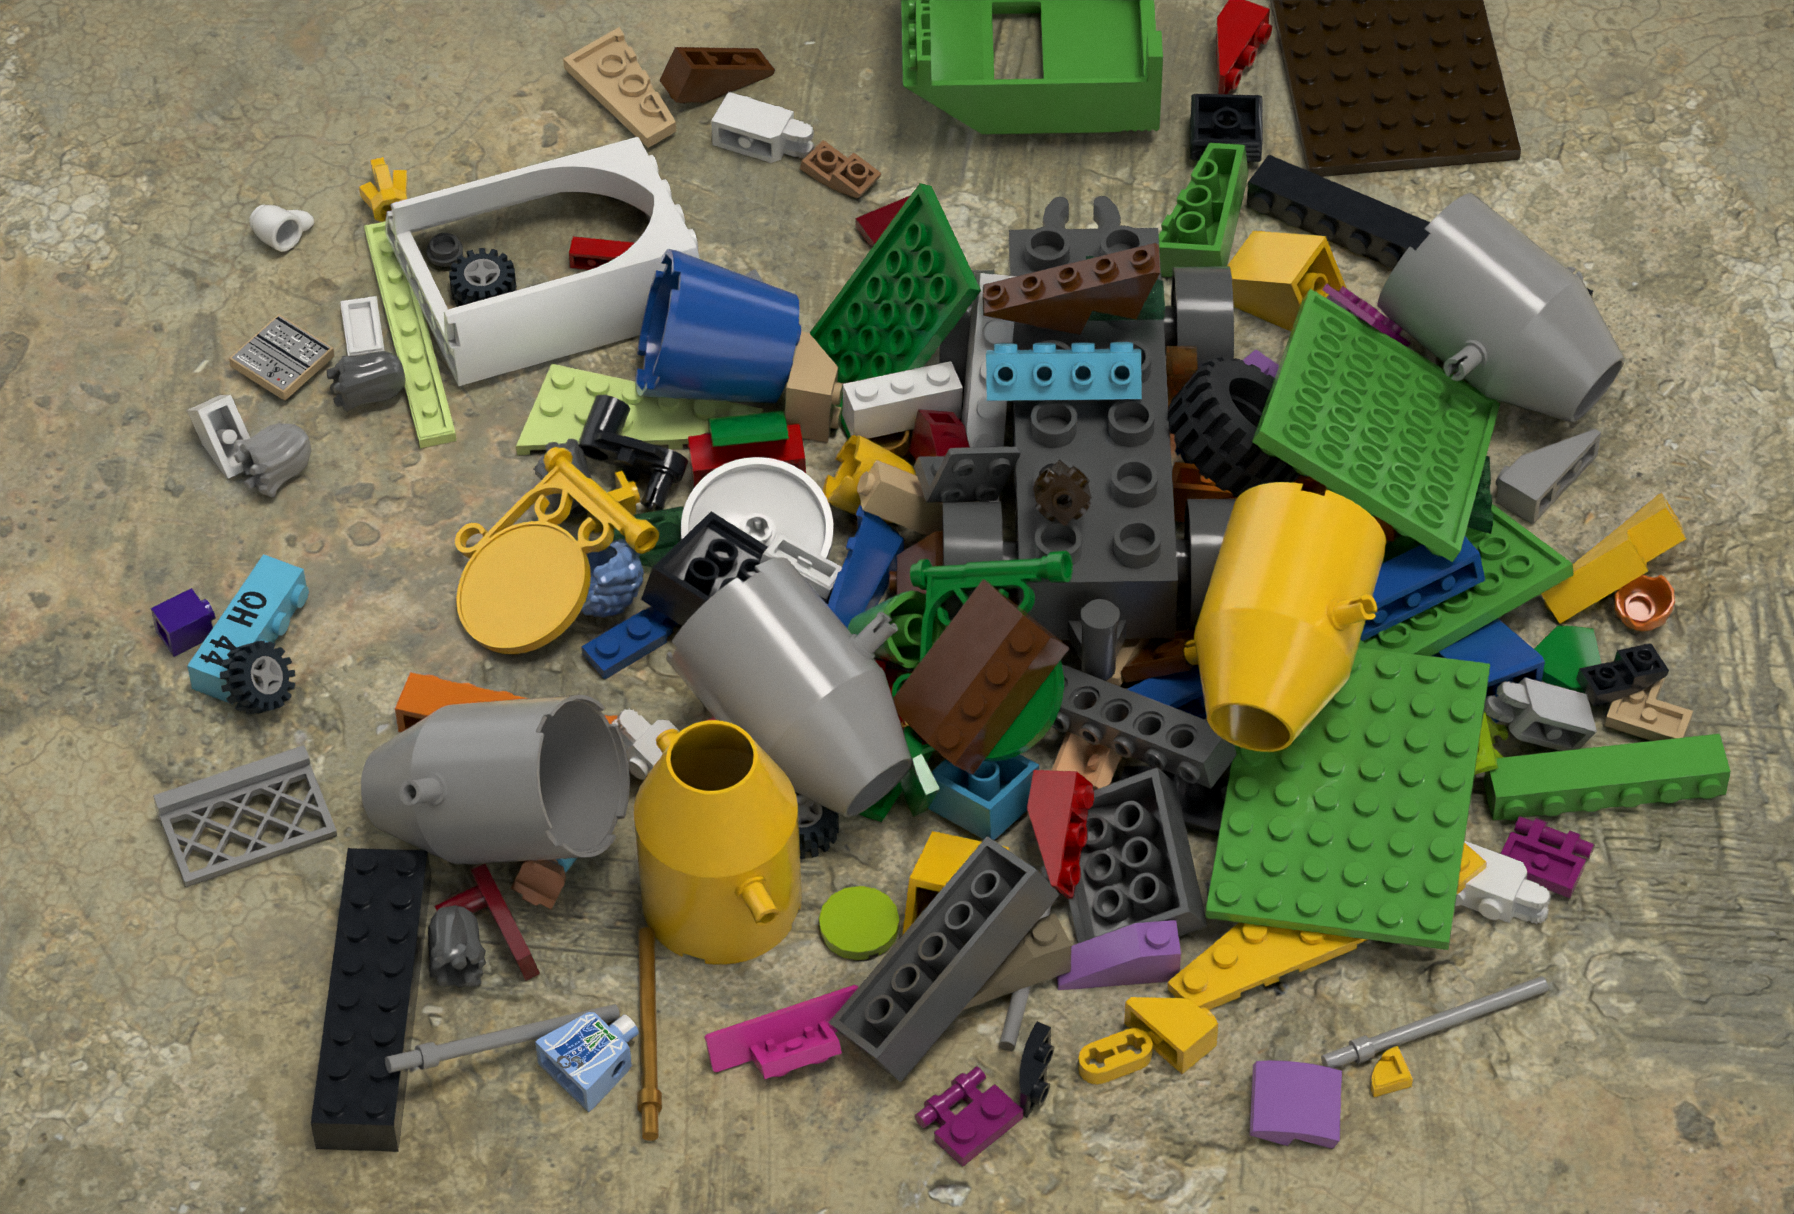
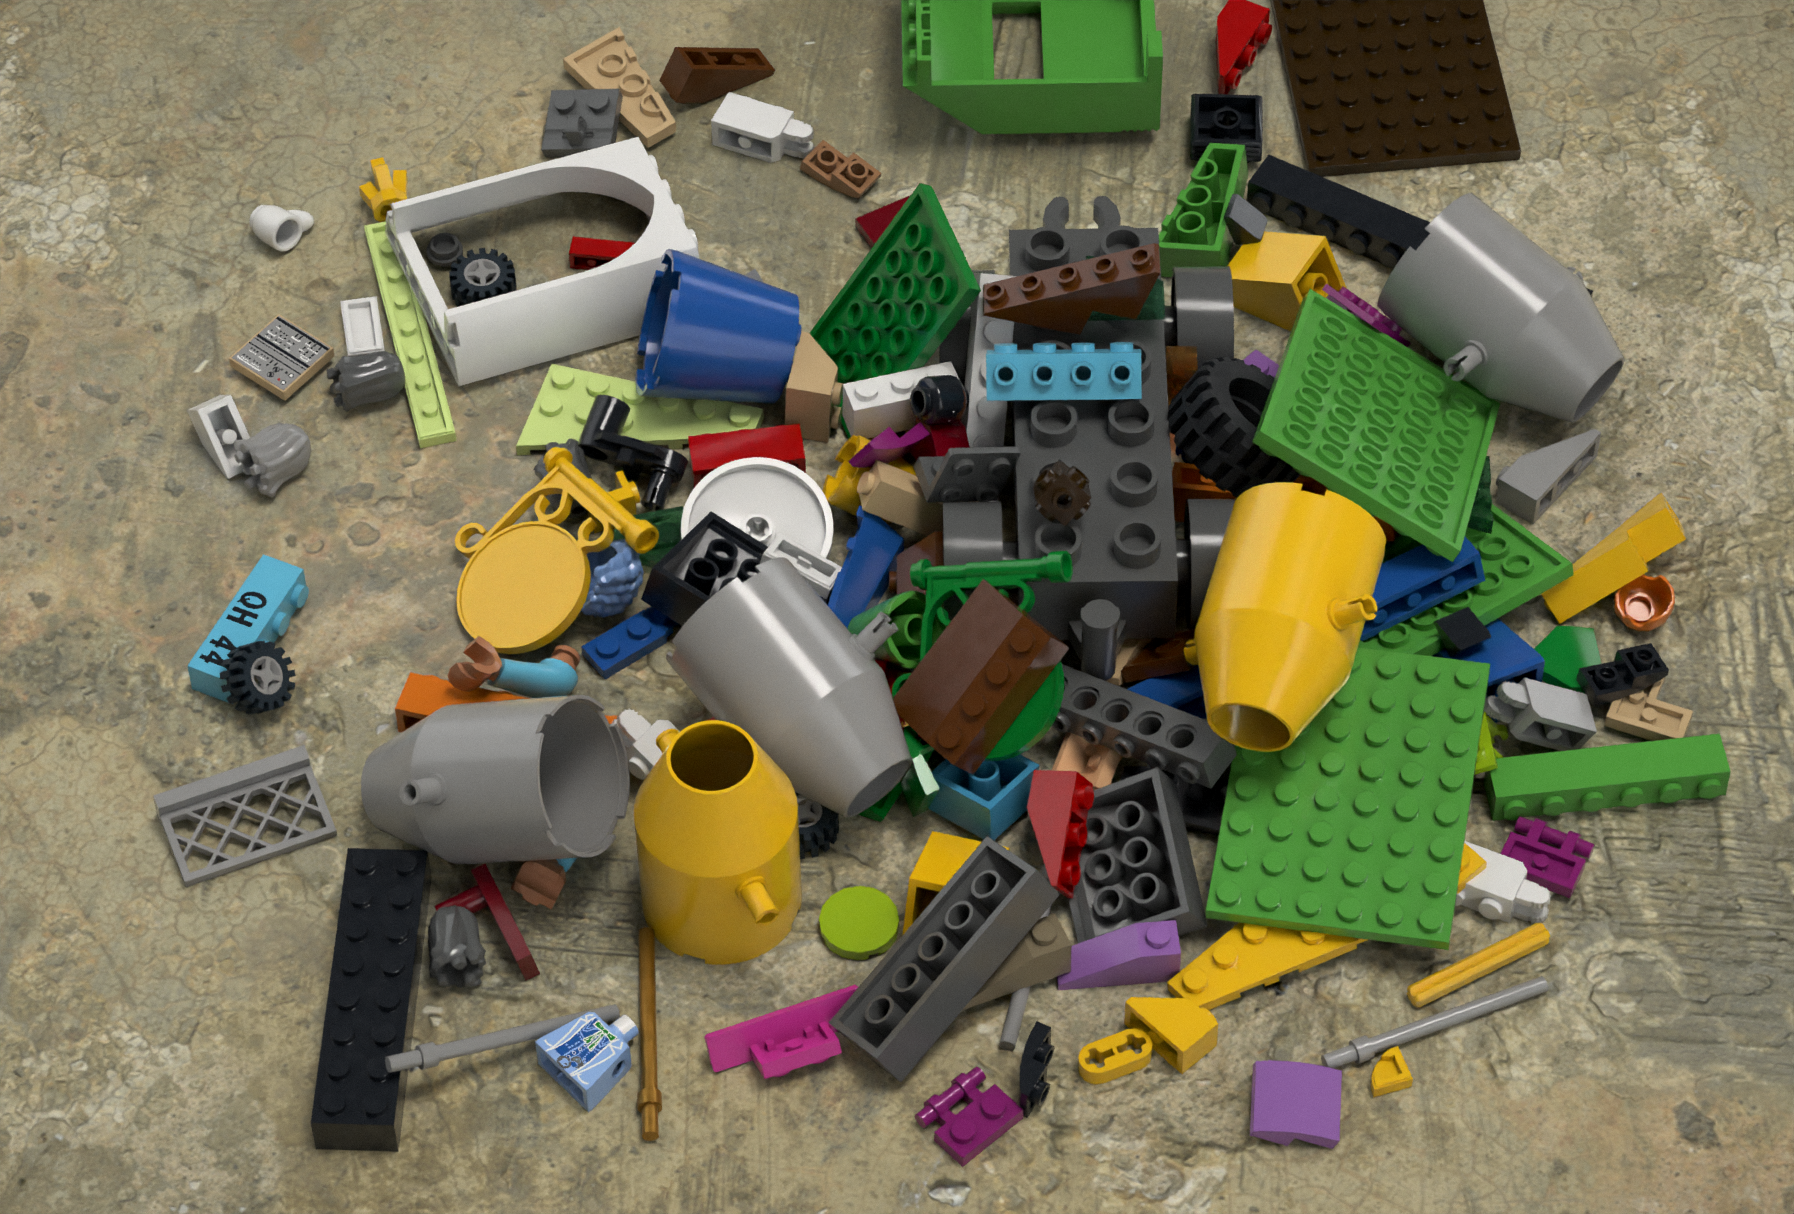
(183, 621): dark purple brick -> none
(537, 680): none -> piece
(581, 120): none -> dark grey hinge
(748, 428): green slope -> none
(888, 446): none -> magenta slope
(939, 400): none -> black head
(1244, 221): none -> slope
(1461, 631): none -> black slope
(1478, 965): none -> yellow axle

